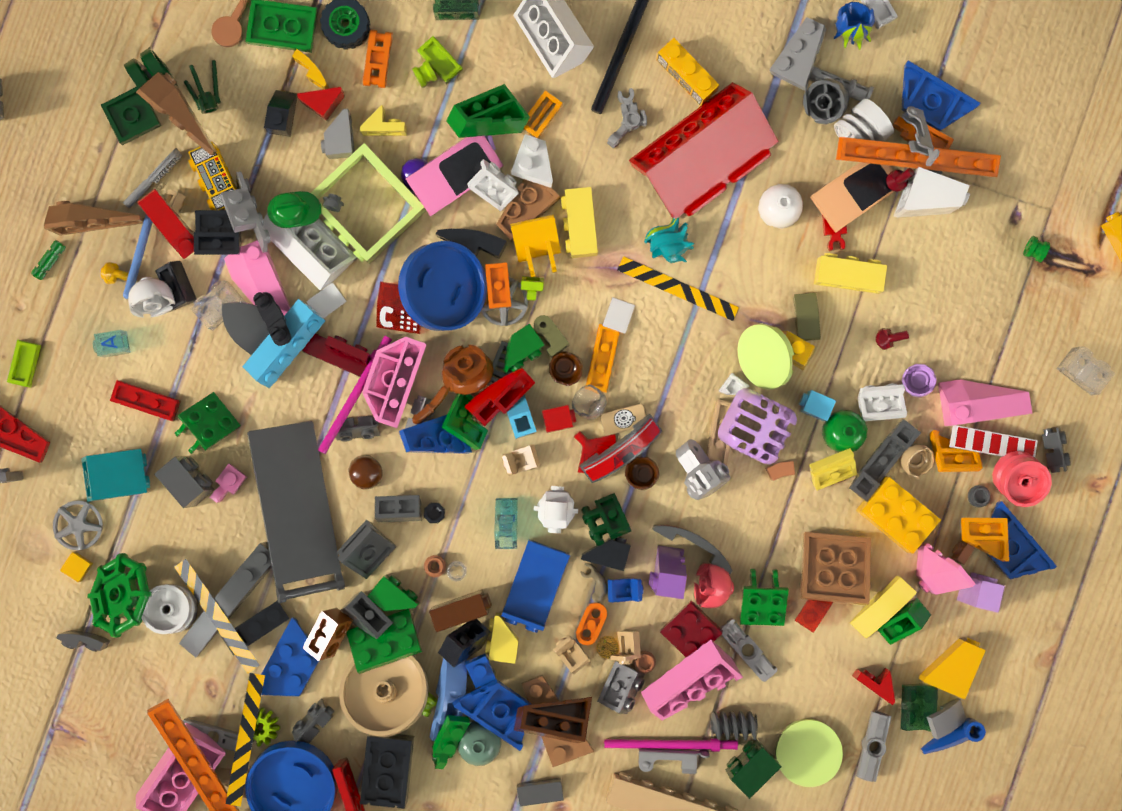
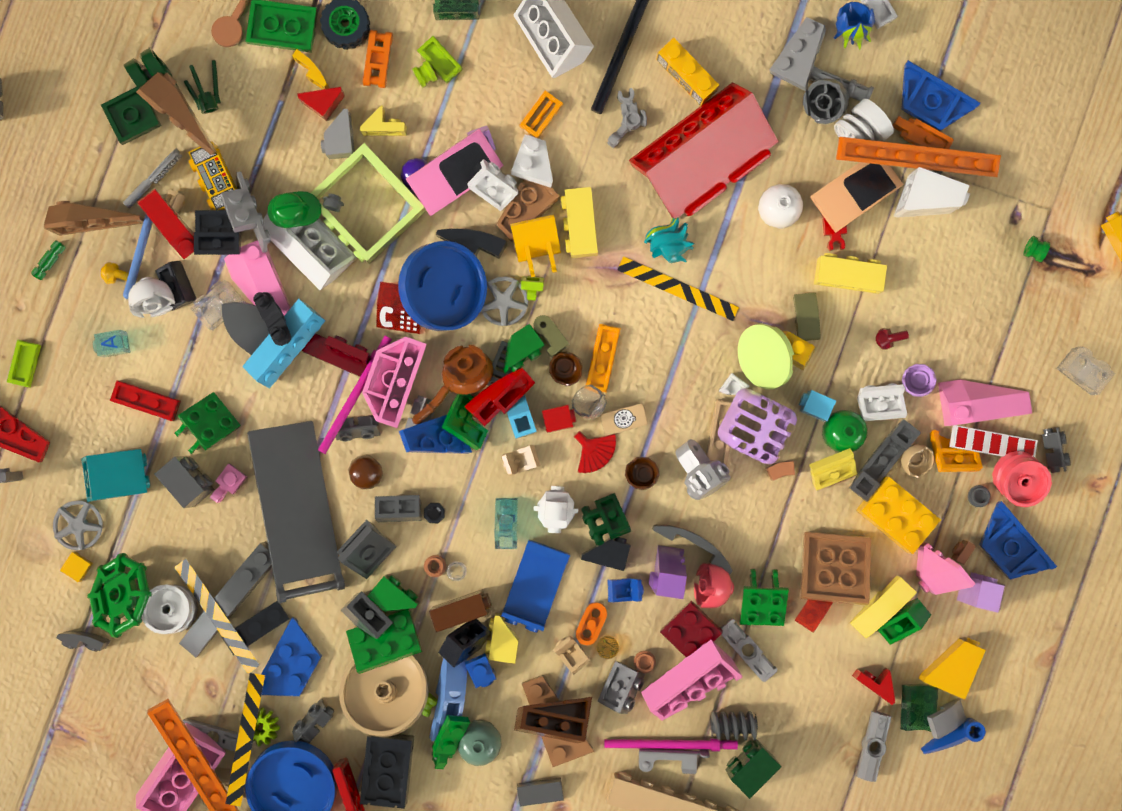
(281, 113): black slope -> none
(326, 300): white sticker -> none
(327, 634): dark orange brick -> none
(488, 114): green wedge -> none
(495, 709): blue wing -> none
(498, 285): orange plate -> none
(600, 587): dark tan piece -> none
(618, 315): white sticker -> none
(623, 451): slope -> none
(628, 647): tan bracket -> none
(809, 753): yellowish green tile -> none
(898, 179): dark red plate -> none
(923, 140): light grey piece -> none
(987, 535): light orange wing -> none

